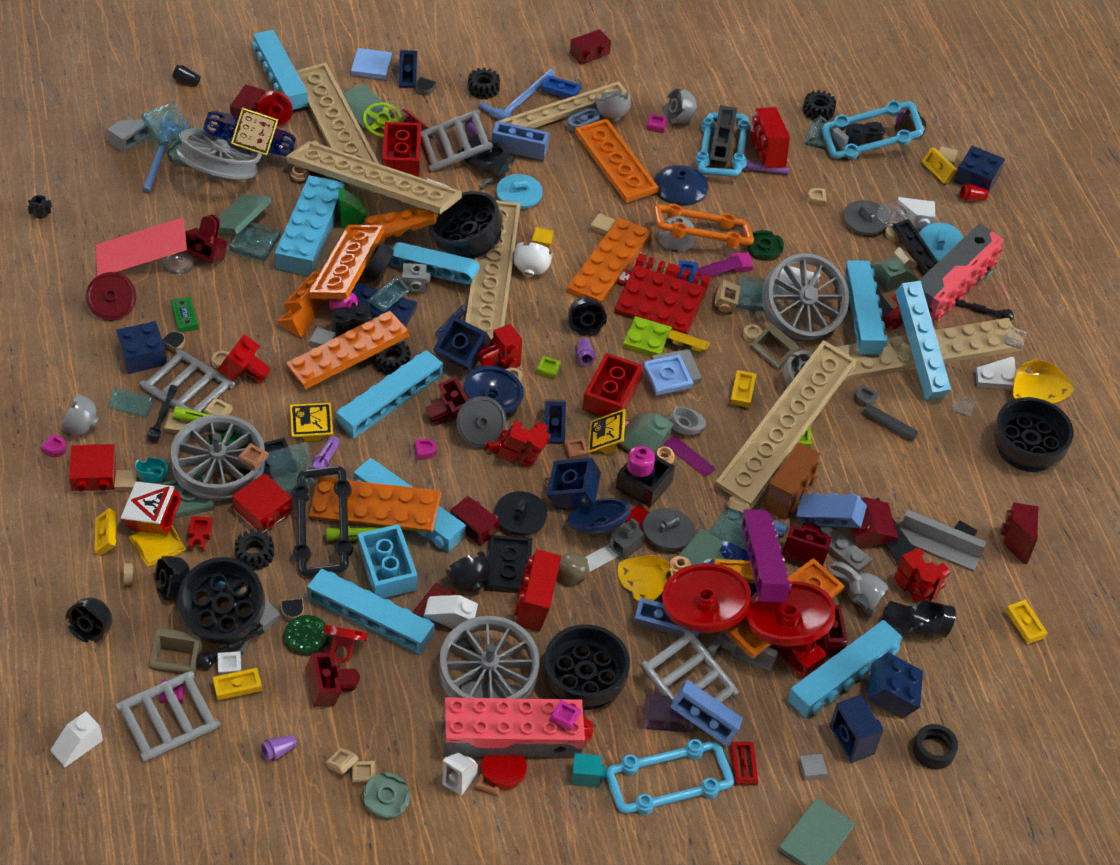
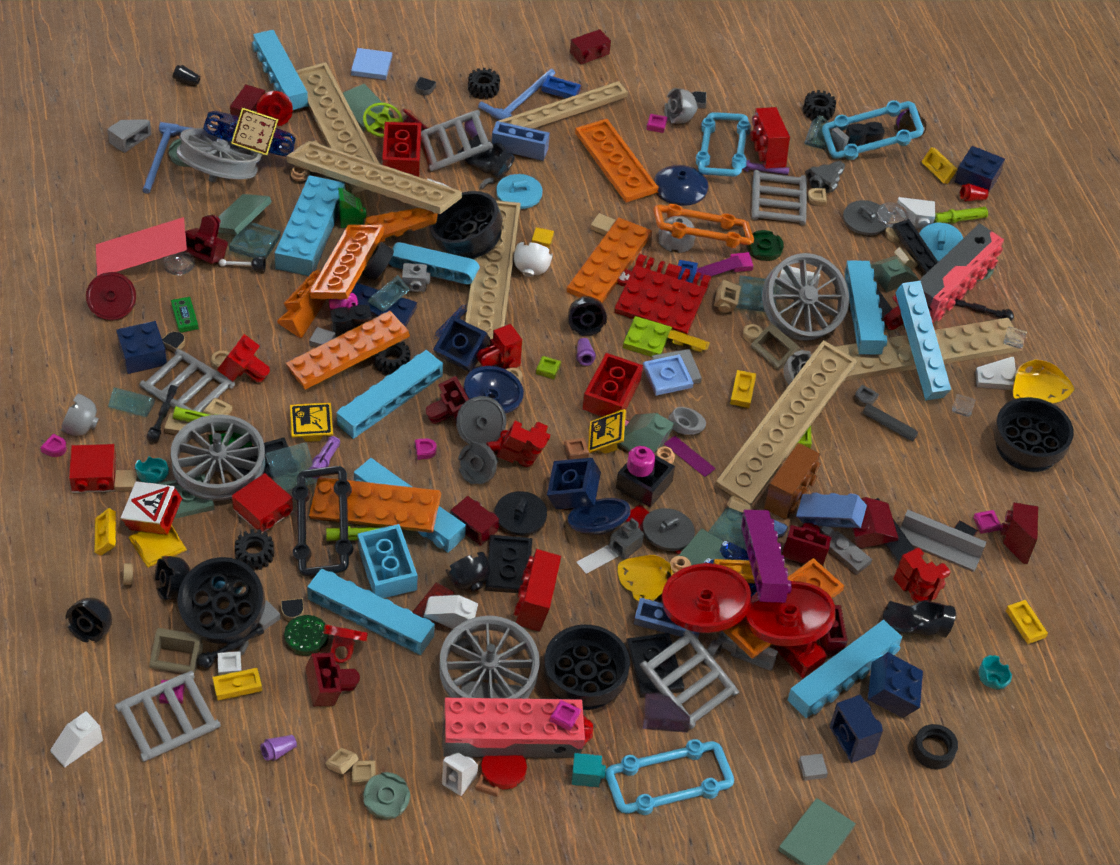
(39, 206): black gear -> none
(165, 123): clear light blue plate -> none
(199, 531): red plate -> none
(252, 456): nougat tile -> none
(258, 263): none -> hinge
(408, 68): dark blue slope -> none
(477, 463): none -> dark grey tile
(555, 419): dark blue slope -> none
(572, 569): dark tan hair -> none
(583, 118): sand blue plate -> none
(613, 104): light grey cylinder -> none
(646, 648): none -> black tile
(700, 98): none -> black tile
(706, 712): medium blue brick -> none
(723, 133): dark grey arch -> none
(745, 779): red tile -> none
(801, 193): none -> light grey bar
(825, 175): none -> dark grey rock
(862, 588): light grey piece -> none
(949, 154): tan tile -> none
(953, 216): none -> lime pin
(987, 521): none -> dark pink tile
(993, 673): none -> teal hair

